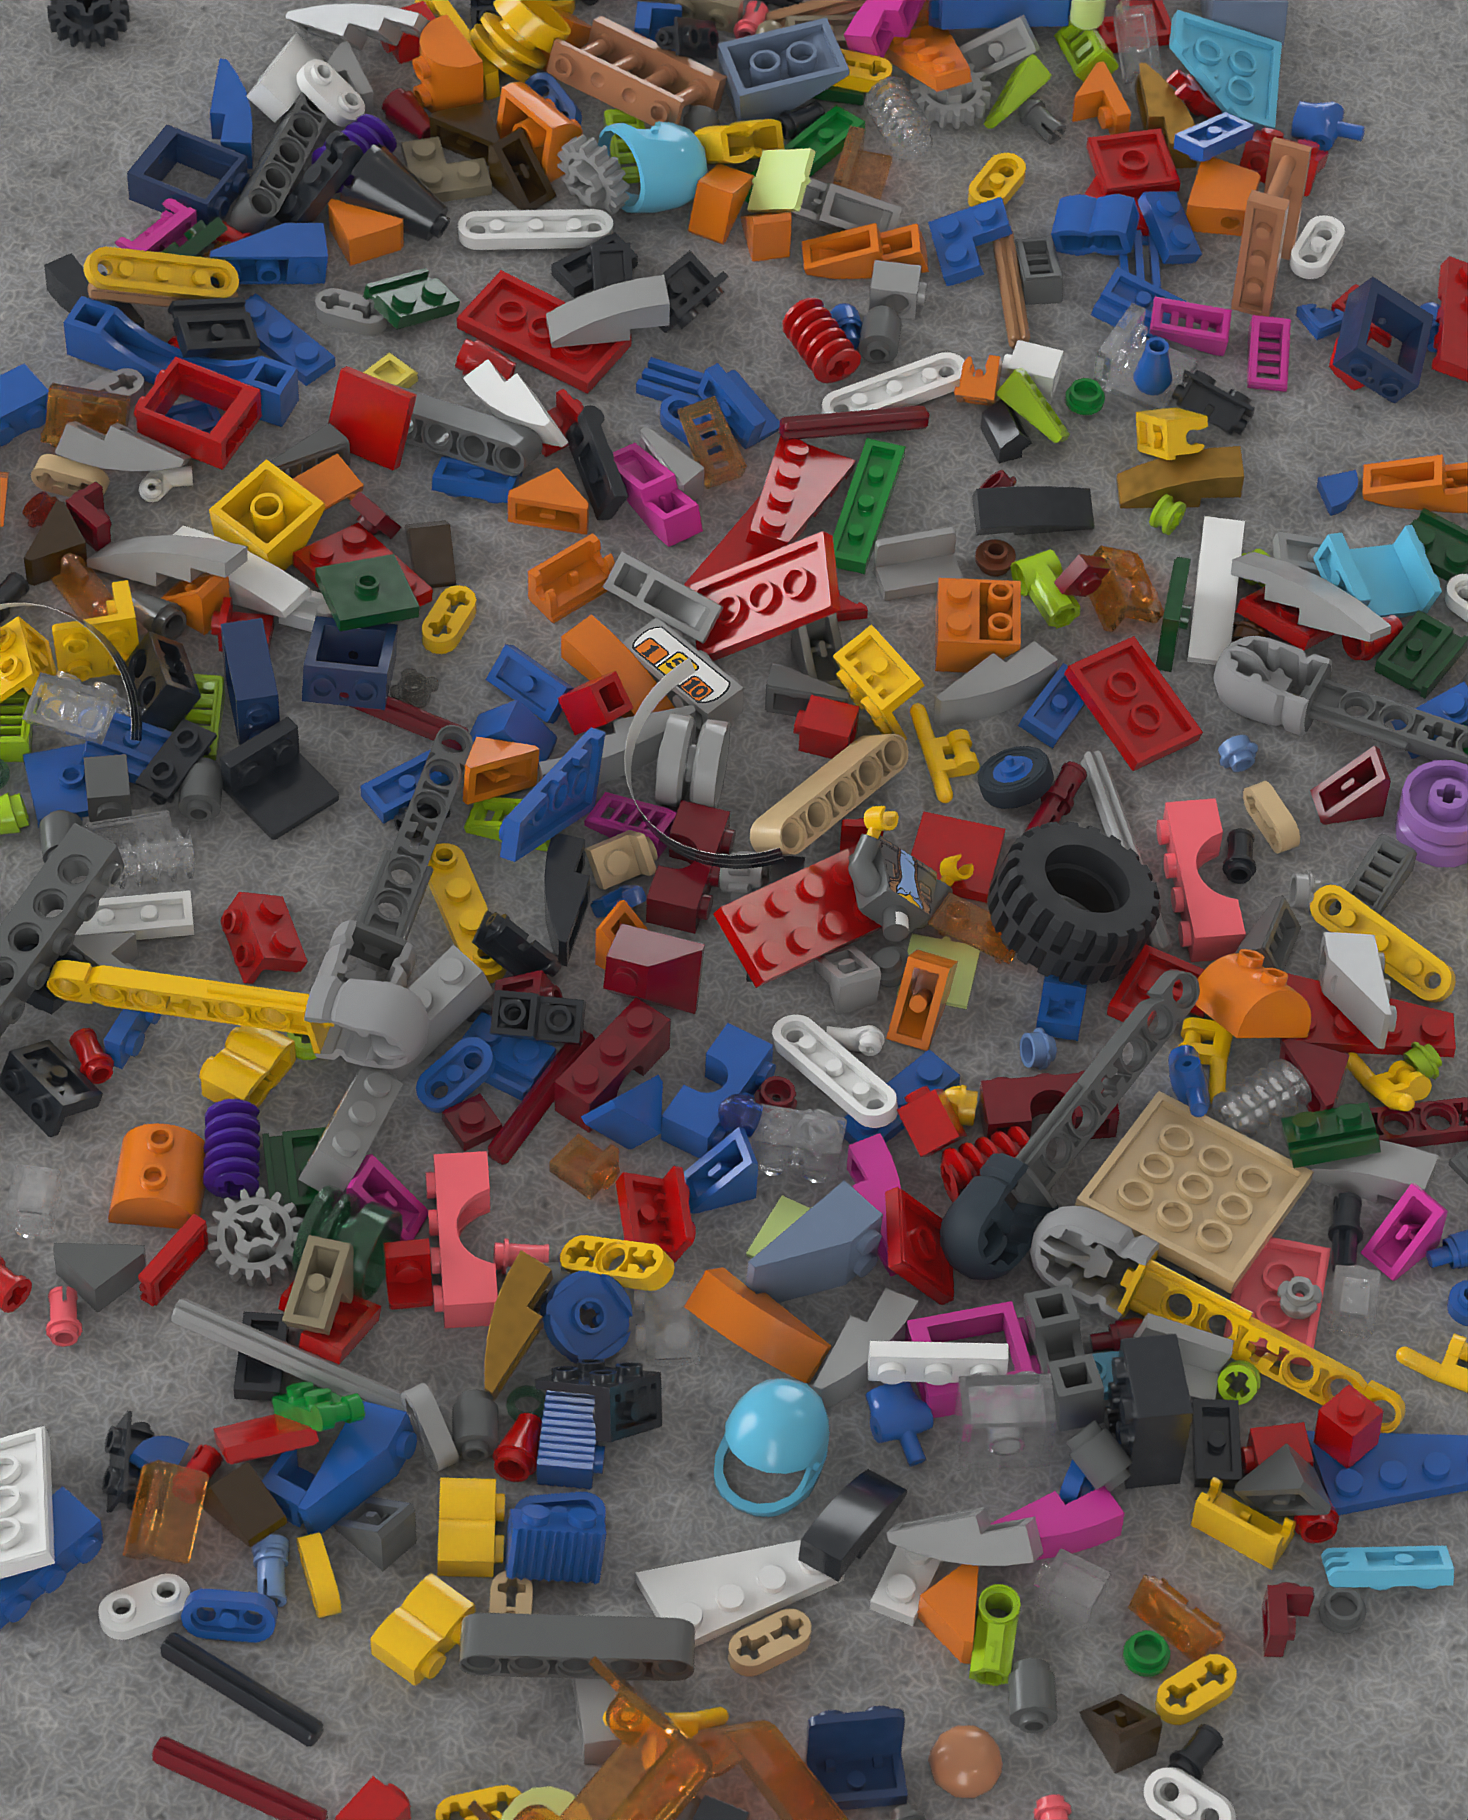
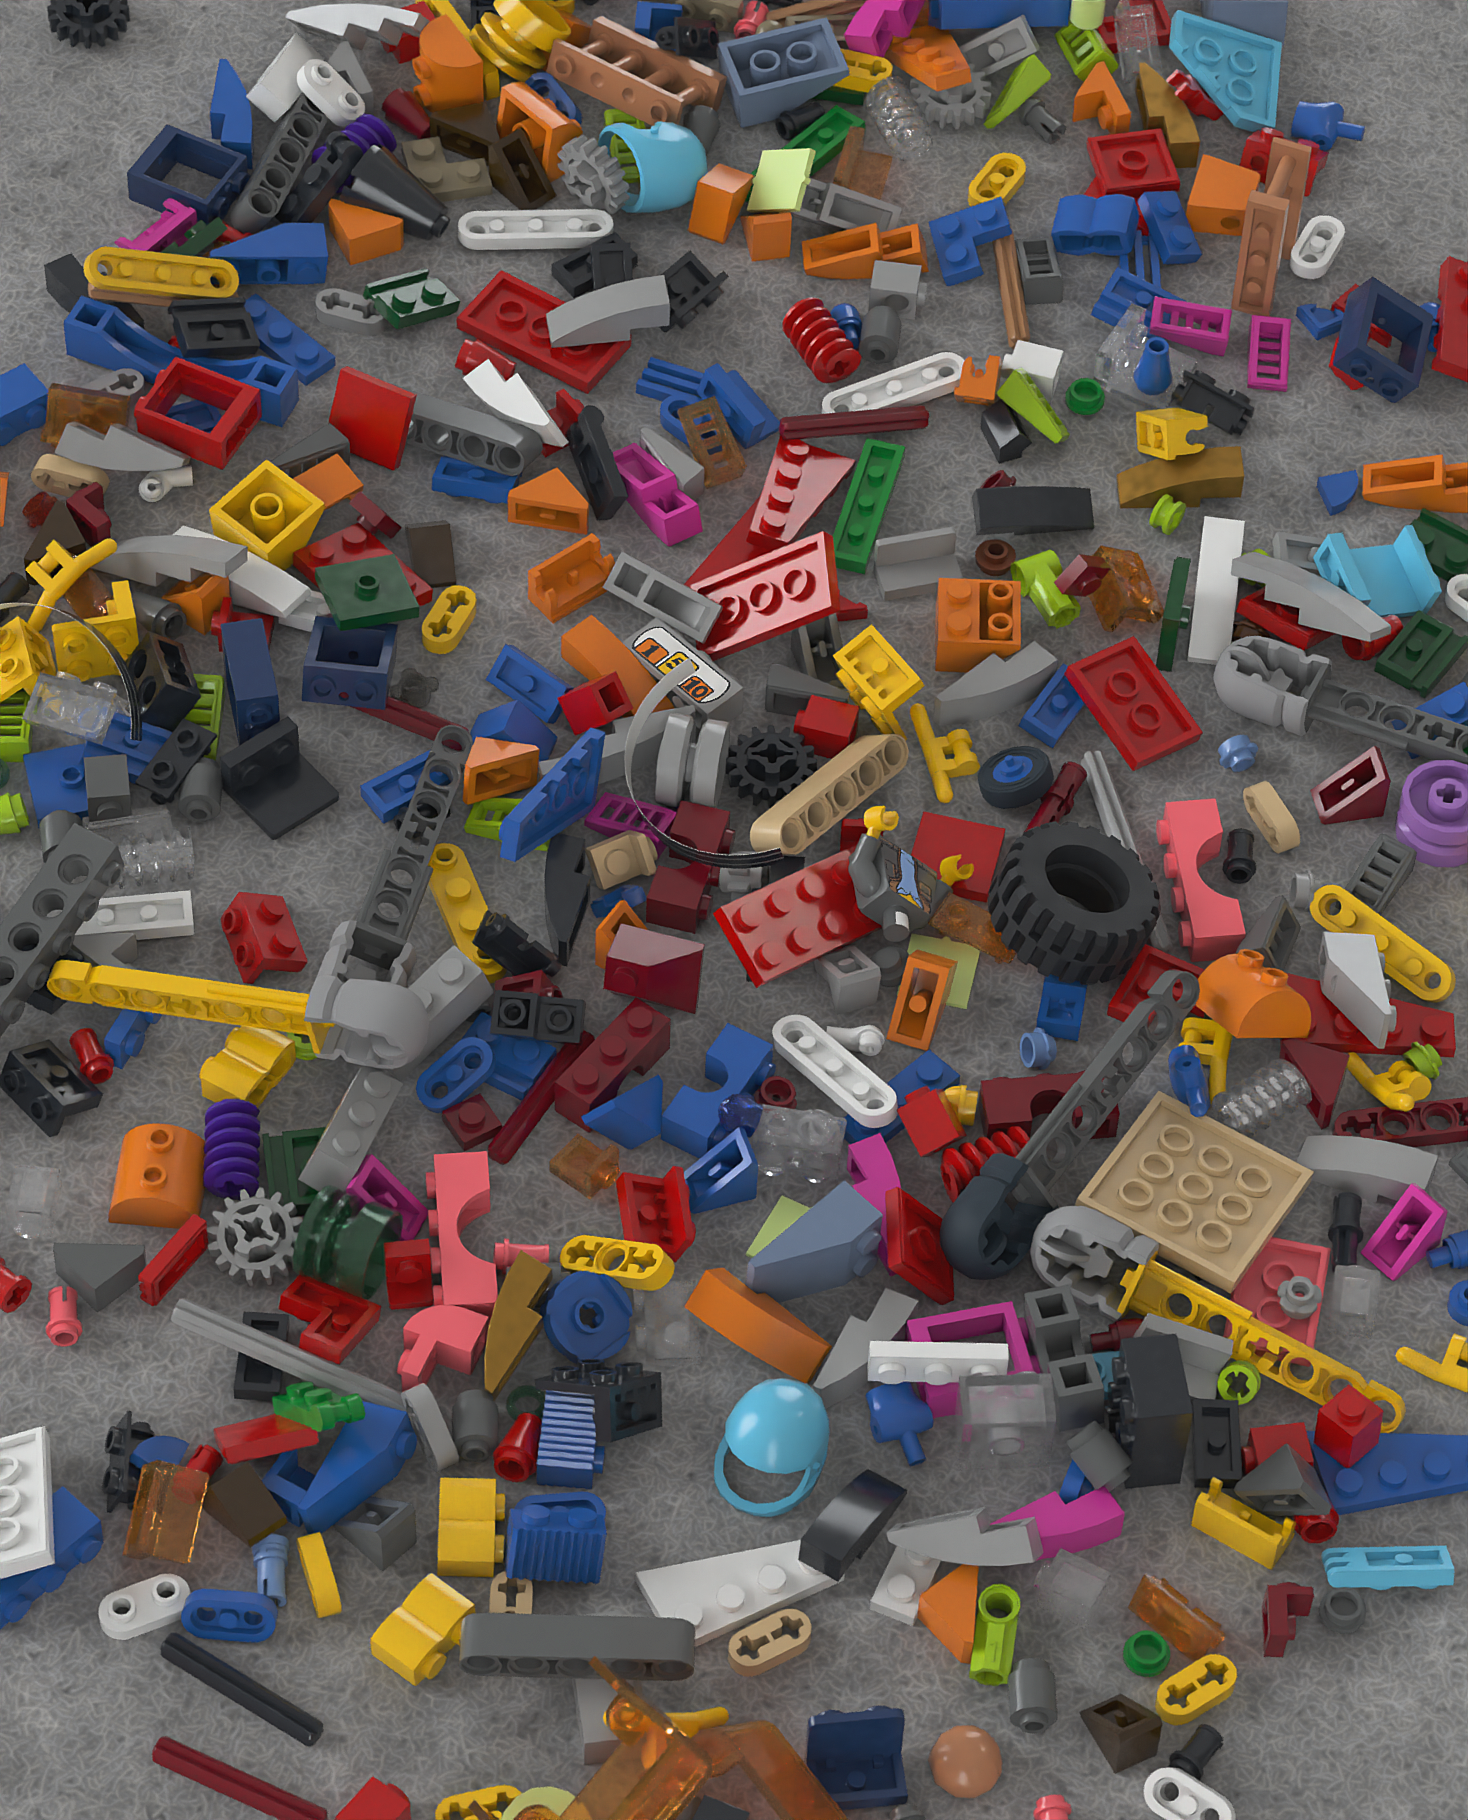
(65, 578): none -> yellow piece
(320, 1285): dark tan slope -> none
(393, 371): light yellow tile -> none
(443, 1337): none -> coral brick
(740, 140): yellow brick -> none
(769, 764): none -> black gear
(1213, 137): blue plate -> none
(1330, 1134): dark green plate -> none

